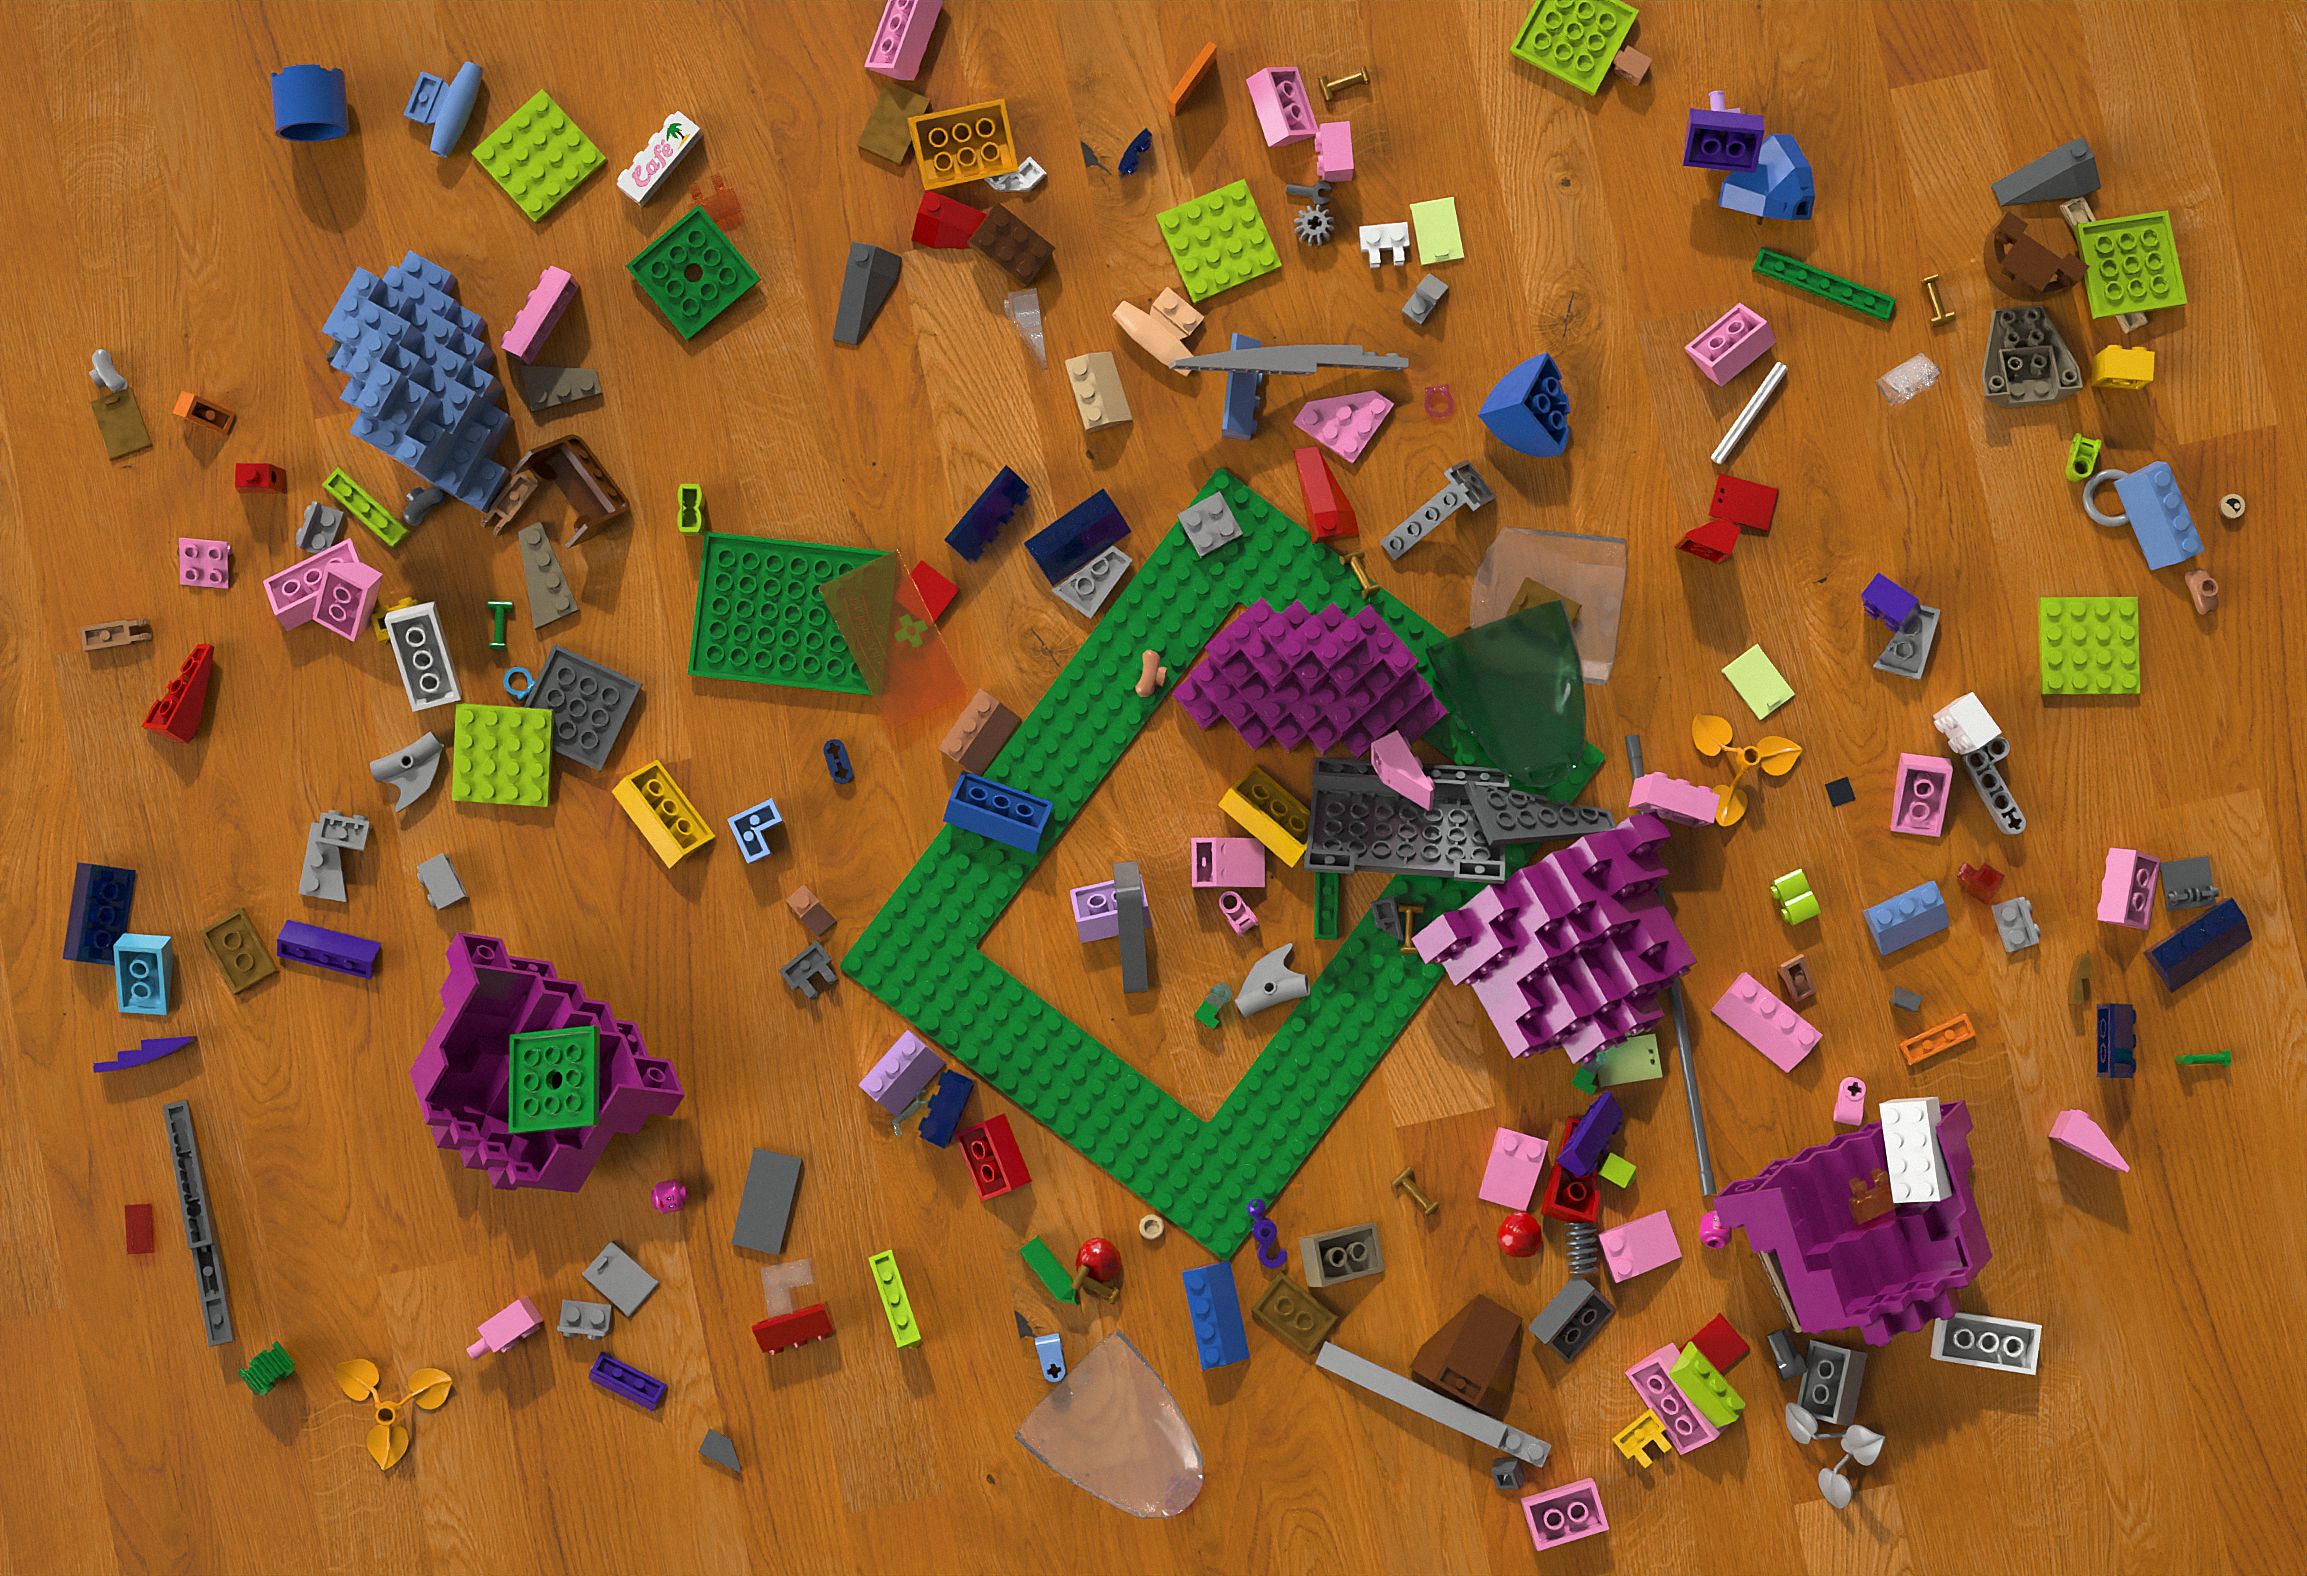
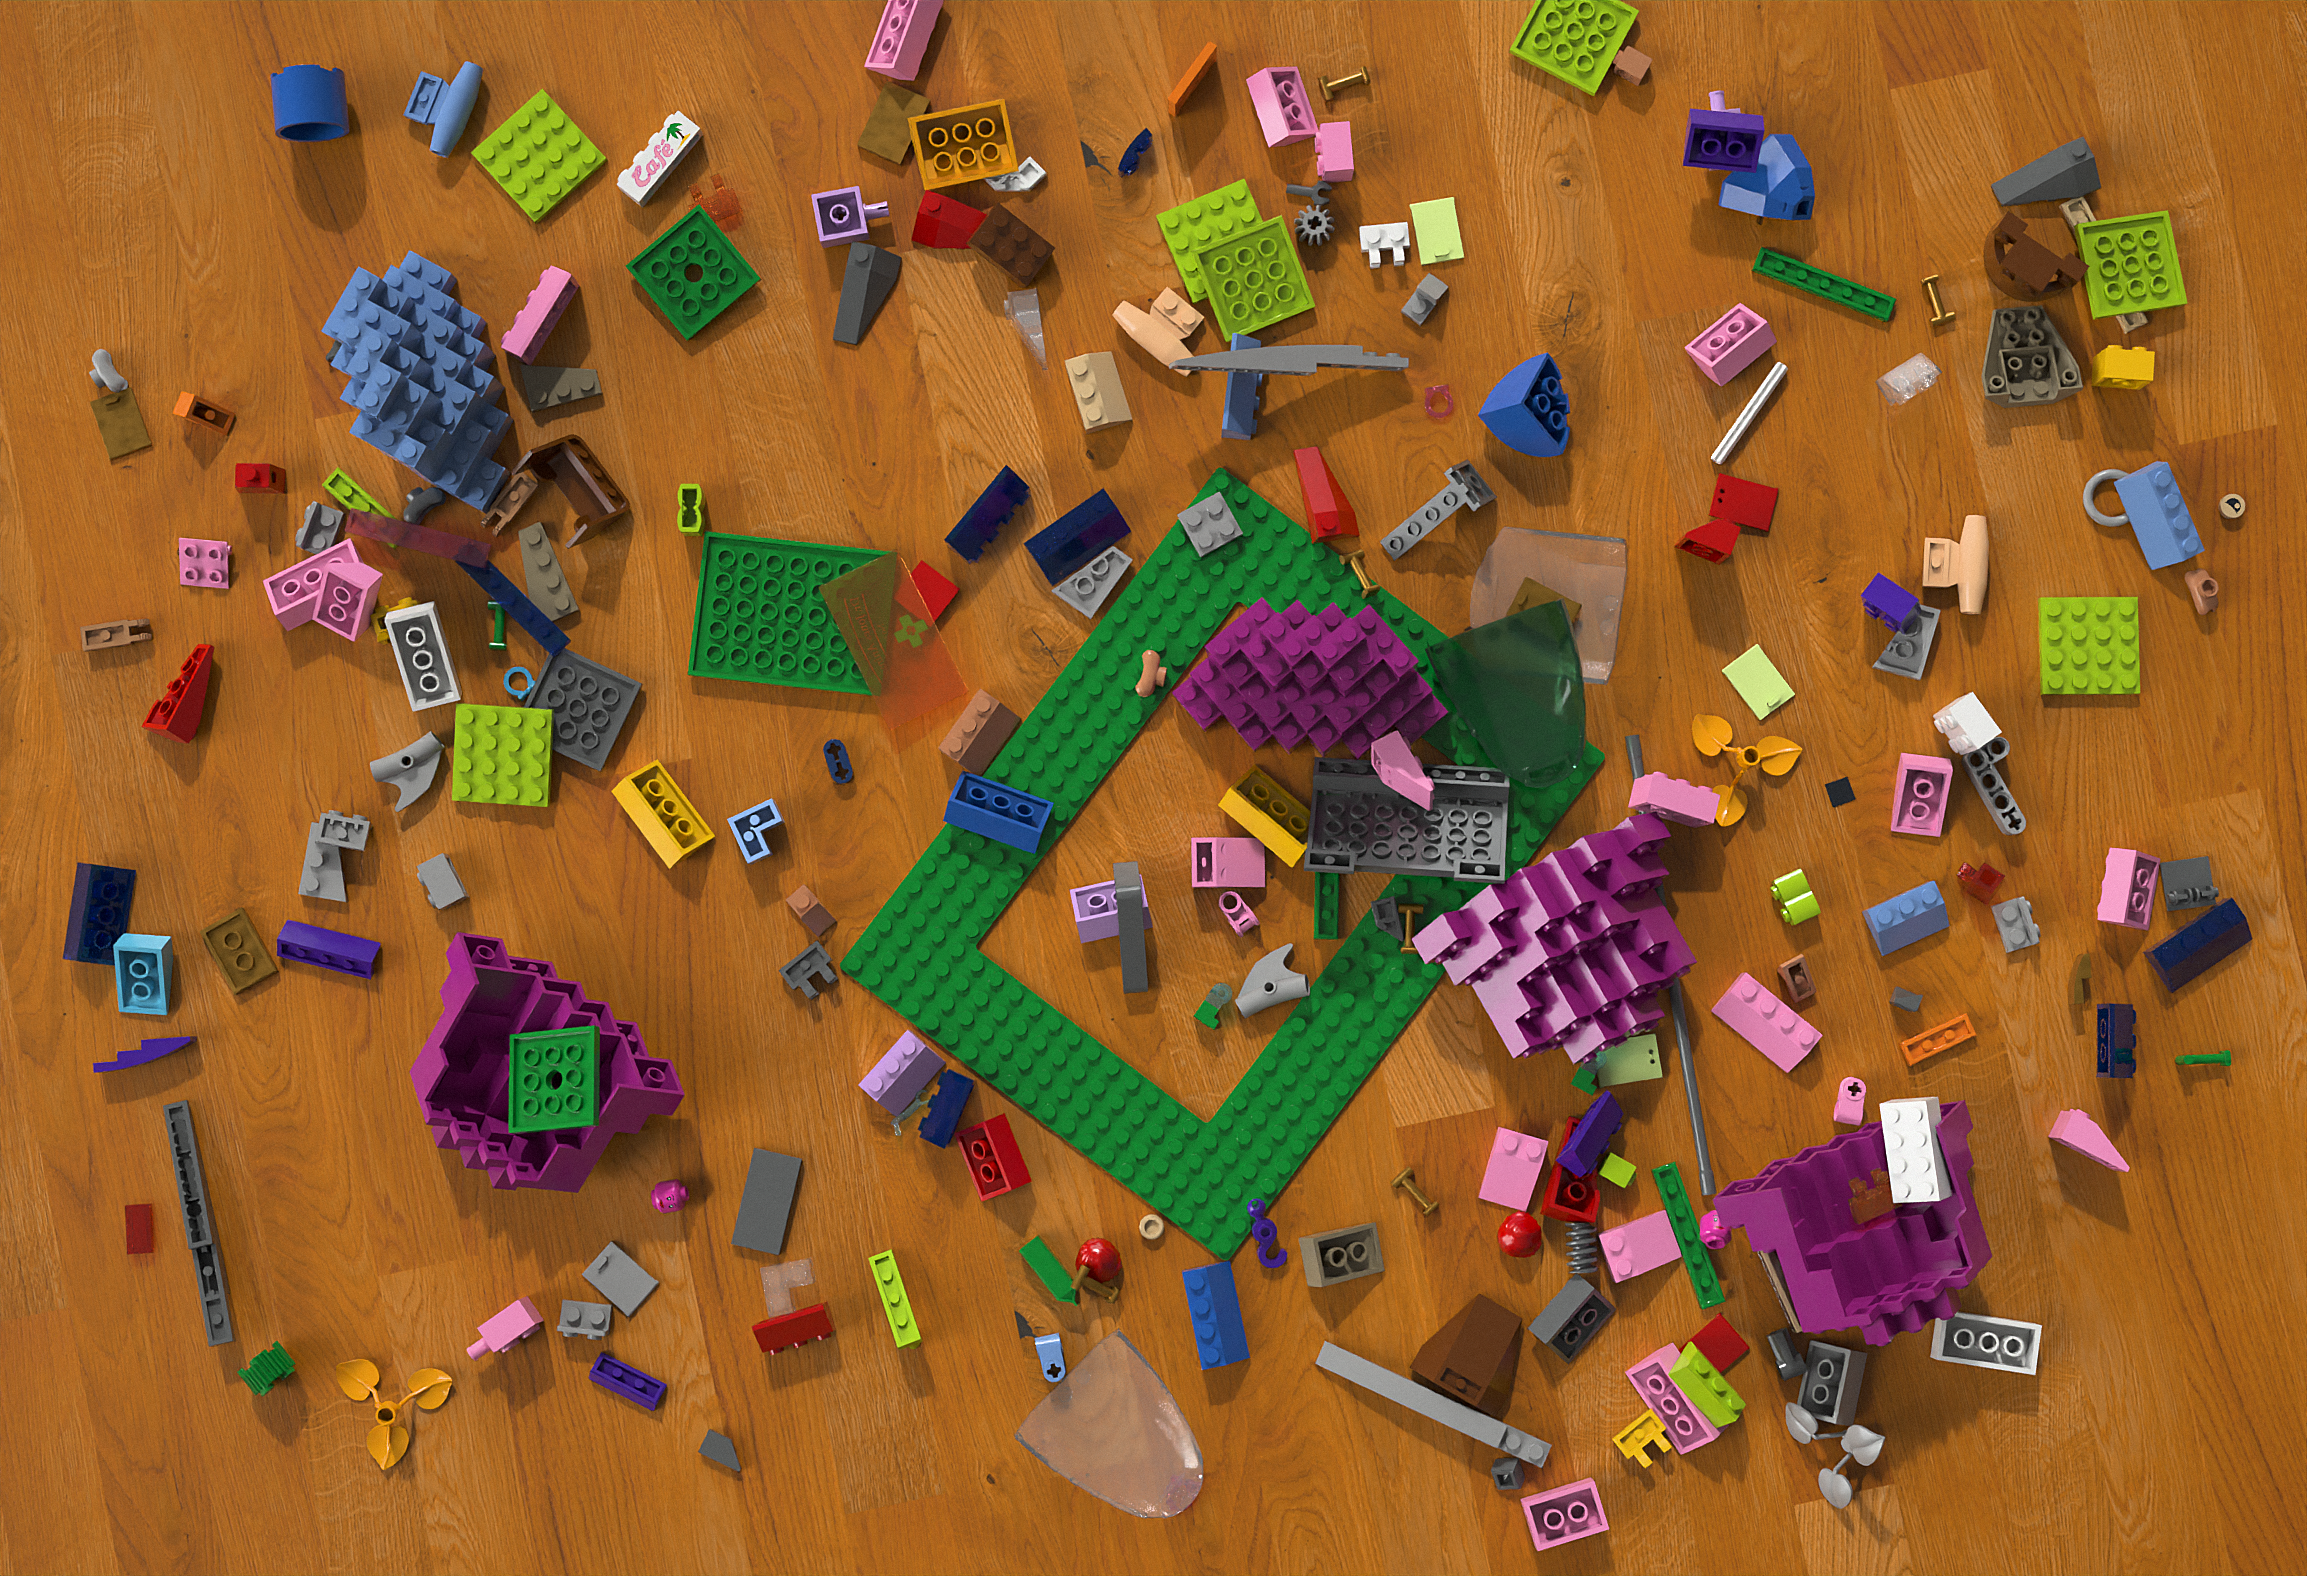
(418, 538): none -> clear pink tile
(518, 607): none -> clear blue tile
(856, 215): none -> lavender brick
(1253, 278): none -> lime plate
(1294, 1313): pearl gold tile -> none
(1344, 421): bright pink plate -> none
(1530, 818): dark grey wing -> none
(1688, 1235): none -> green tile
(1962, 564): none -> light nougat plate
(2083, 453): lime piece -> none

